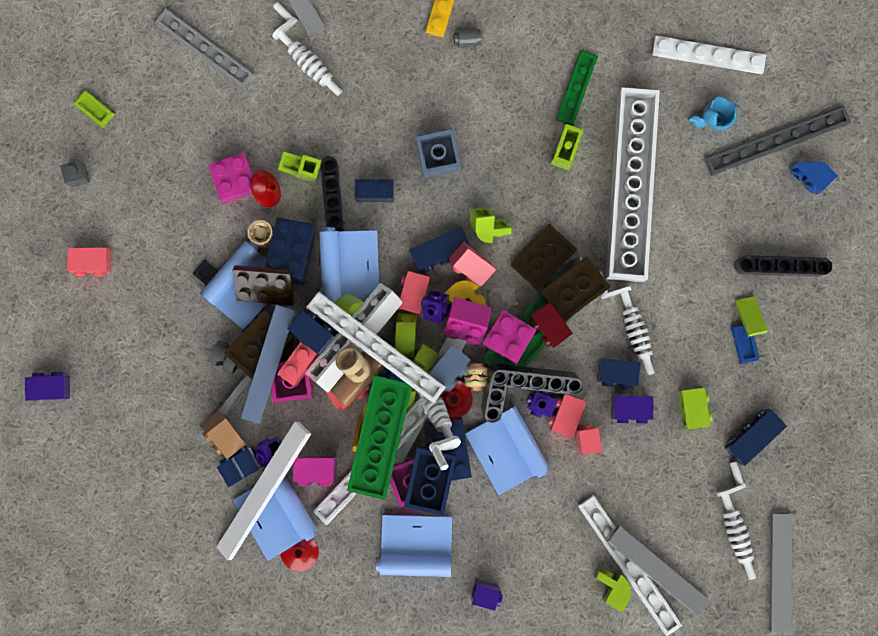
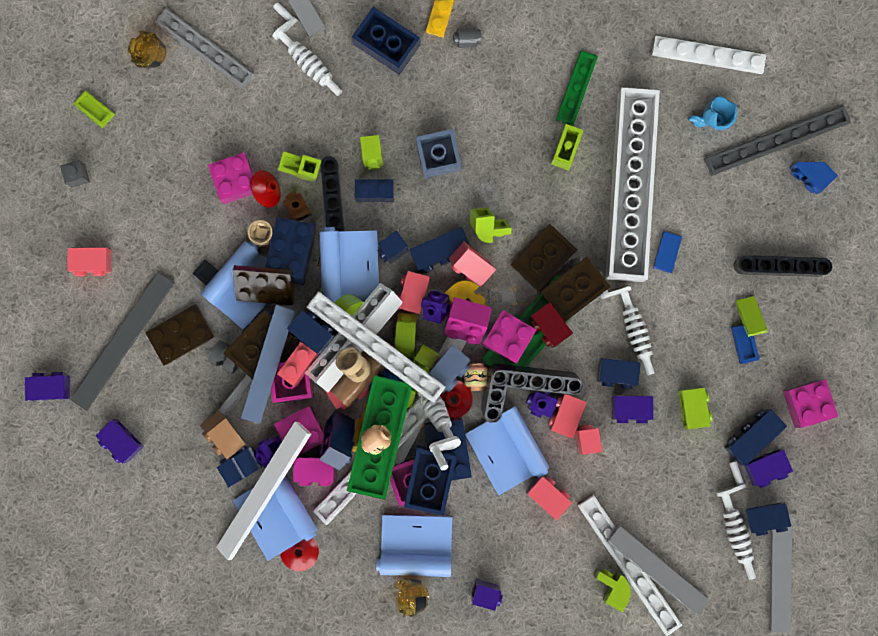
(119, 441): none -> dark purple brick
(122, 341): none -> dark grey tile
(147, 50): none -> clear yellow cone
(180, 335): none -> dark brown plate
(297, 213): none -> reddish brown brick
(310, 421): none -> dark pink brick
(337, 440): none -> dark blue brick
(371, 152): none -> lime brick
(375, 439): none -> light nougat head
(386, 40): none -> dark blue brick
(392, 248): none -> dark blue brick
(411, 596): none -> clear yellow cone
(548, 497): none -> coral brick
(667, 252): none -> blue tile
(768, 467): none -> dark purple brick
(768, 517): none -> dark blue brick
(810, 403): none -> dark pink brick

